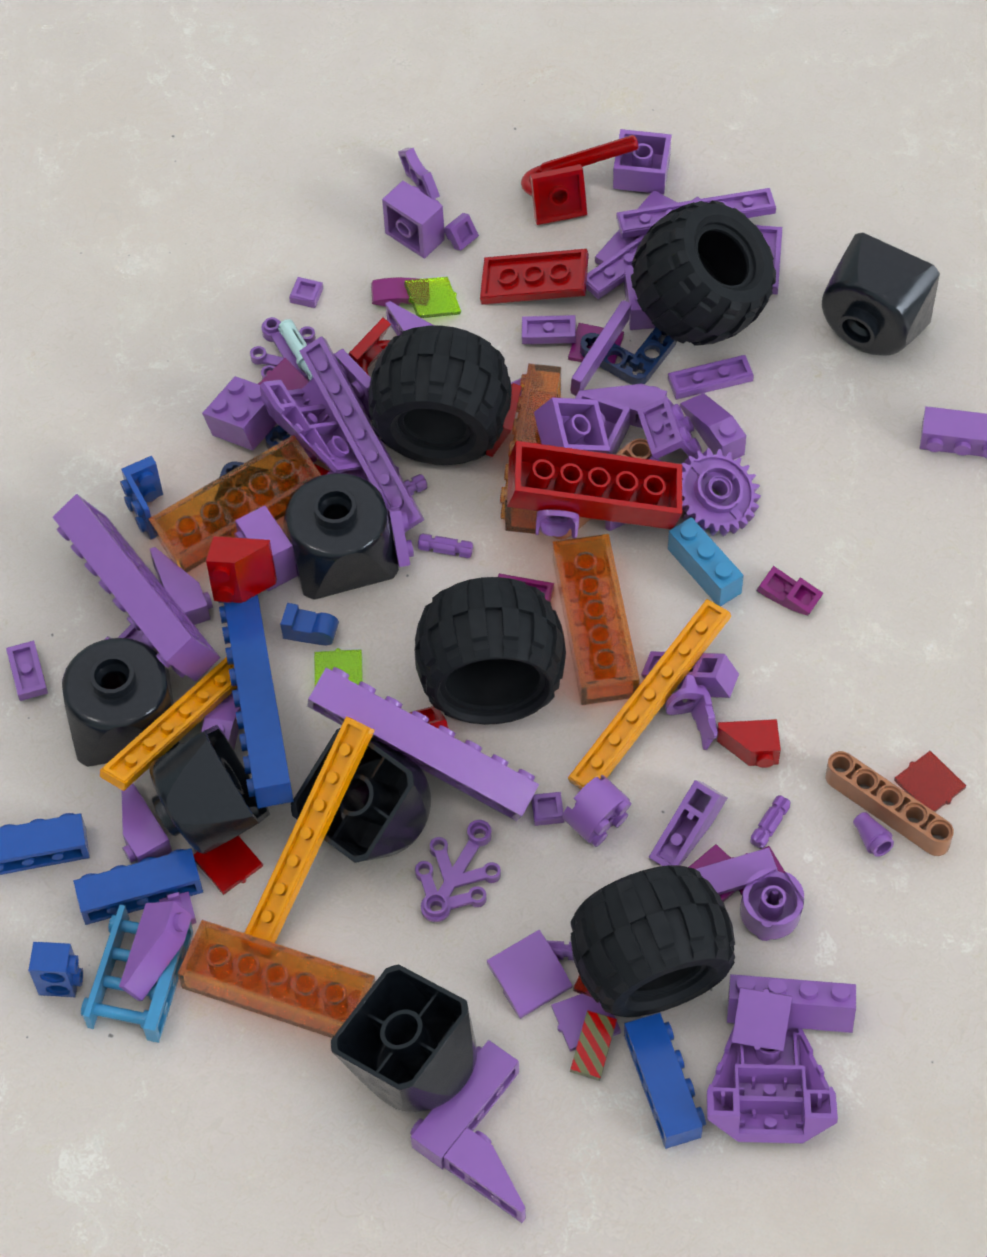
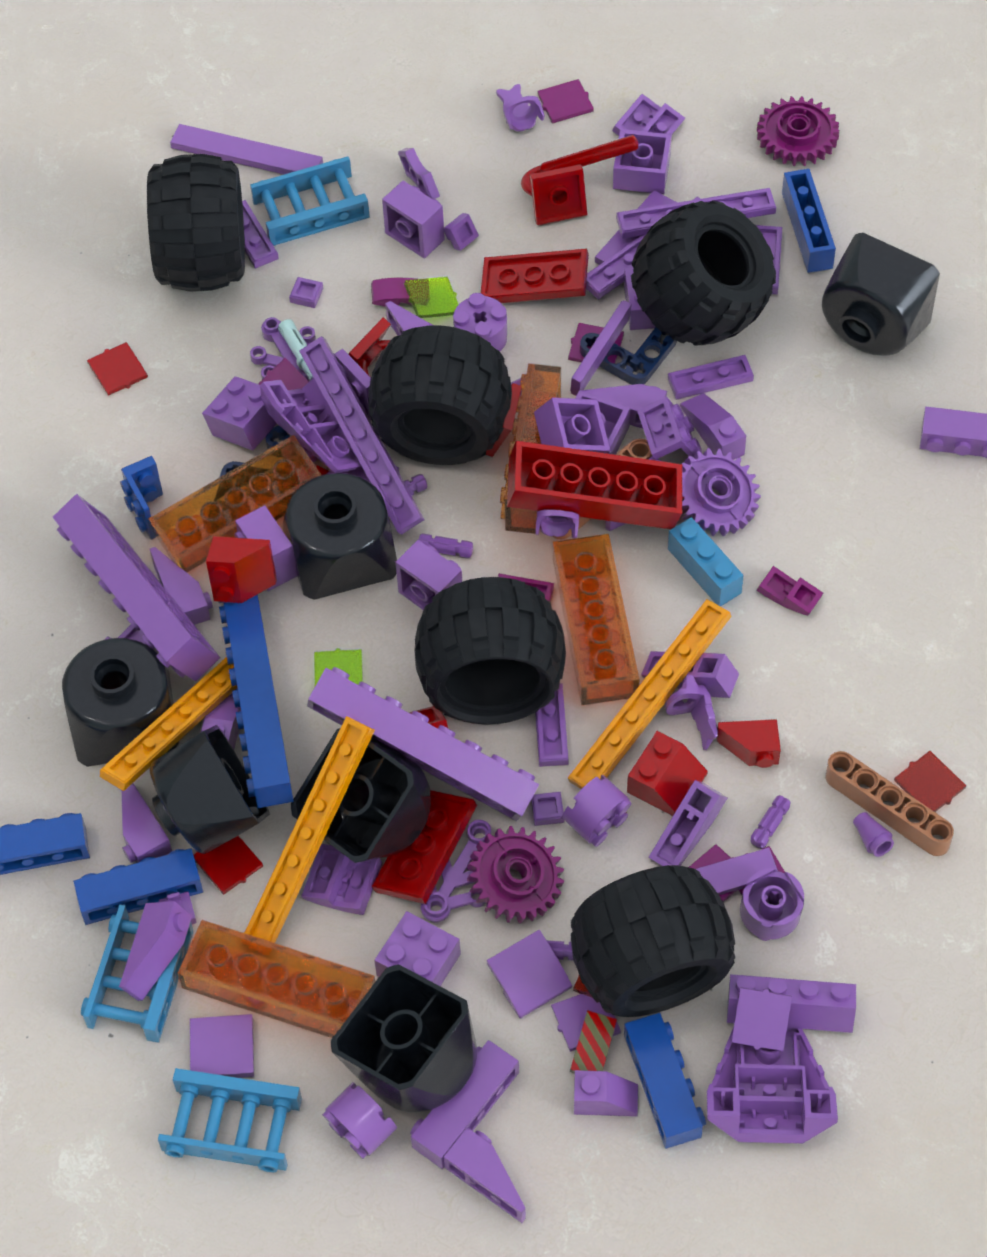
(26, 670): medium lavender plate -> none
(55, 969): blue brick -> none
(117, 368): none -> red piece
(196, 222): none -> black tyre
(221, 1090): none -> dark azure fence
(222, 1045): none -> medium lavender tile
(242, 150): none -> medium lavender tile
(257, 244): none -> medium lavender tile
(308, 626): blue leg -> none
(317, 219): none -> dark azure fence
(340, 882): none -> medium lavender slope
(359, 1120): none -> medium lavender brick
(398, 524): medium lavender plate -> none
(418, 868): none -> red tile
(420, 949): none -> medium lavender brick
(425, 573): none -> medium lavender brick
(484, 318): none -> medium lavender brick
(506, 893): none -> magenta gear
(516, 109): none -> medium lavender hair
(548, 329): medium lavender plate -> none
(552, 732): none -> medium lavender tile
(565, 101): none -> magenta piece
(604, 1094): none -> medium lavender slope
(649, 117): none -> medium lavender slope
(664, 773): none -> red slope
(798, 131): none -> magenta gear
(808, 220): none -> blue brick

